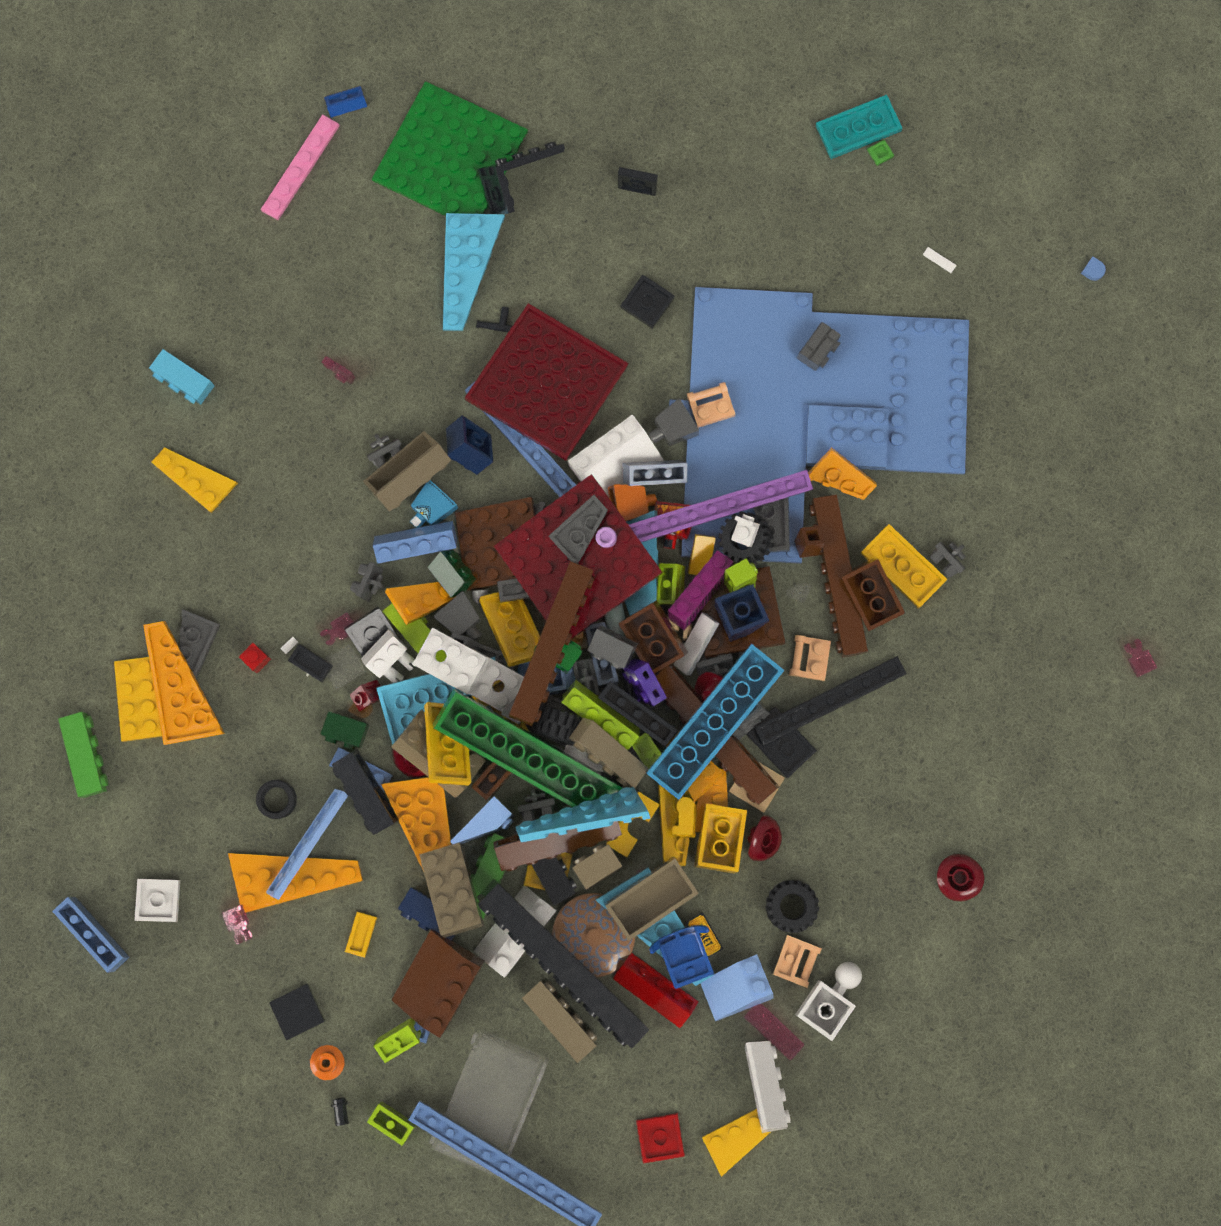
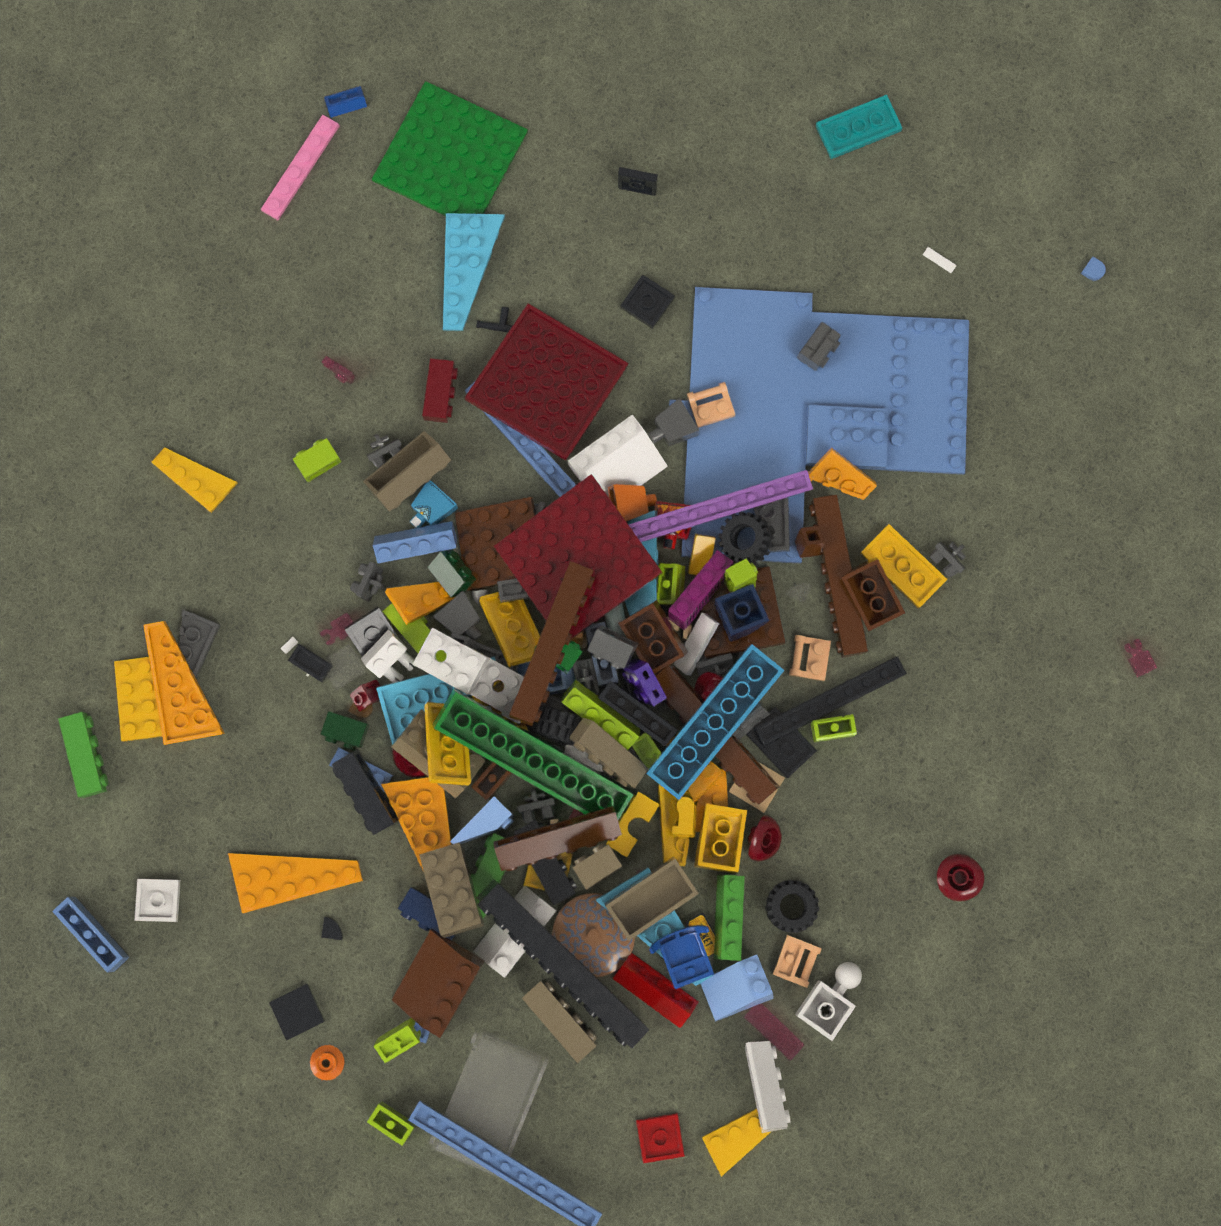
(181, 377): medium azure brick -> none
(237, 920): clear pink plate -> none
(254, 658): red brick -> none
(260, 799): black tyre -> none
(306, 844): light blue tile -> none
(316, 459): none -> lime brick
(331, 929): none -> black tile
(340, 1111): black pin -> none
(361, 934): yellow tile -> none
(439, 390): none -> dark red brick
(469, 445): dark blue slope -> none
(496, 183): black bracket -> none
(578, 530): dark grey wing -> none
(587, 815): medium azure wing -> none
(606, 537): lavender tile -> none
(654, 472): sand blue brick -> none
(729, 917): none -> bright green brick
(745, 530): white bracket -> none
(833, 728): none -> lime brick
(880, 152): bright green tile -> none

